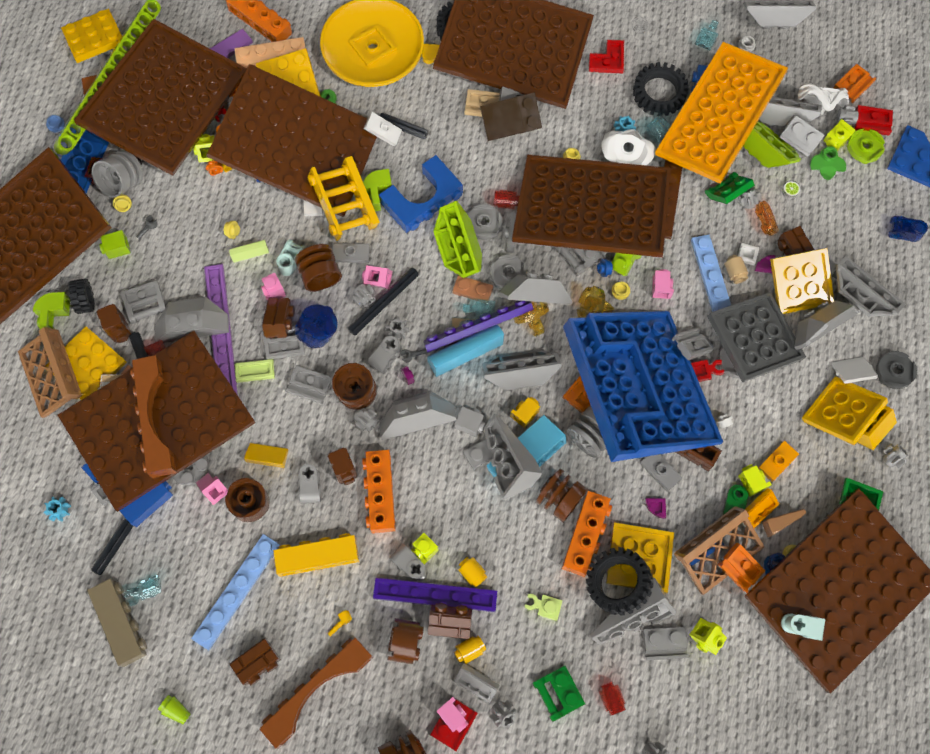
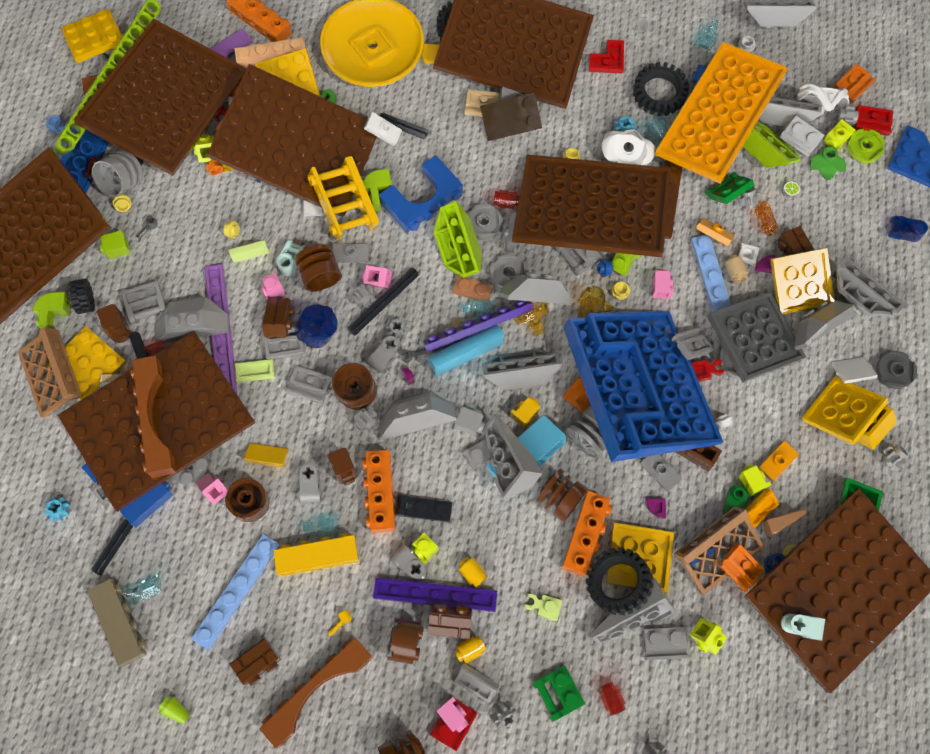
(325, 526): none -> clear light blue plate
(424, 509): none -> black plate
(715, 231): none -> light orange plate

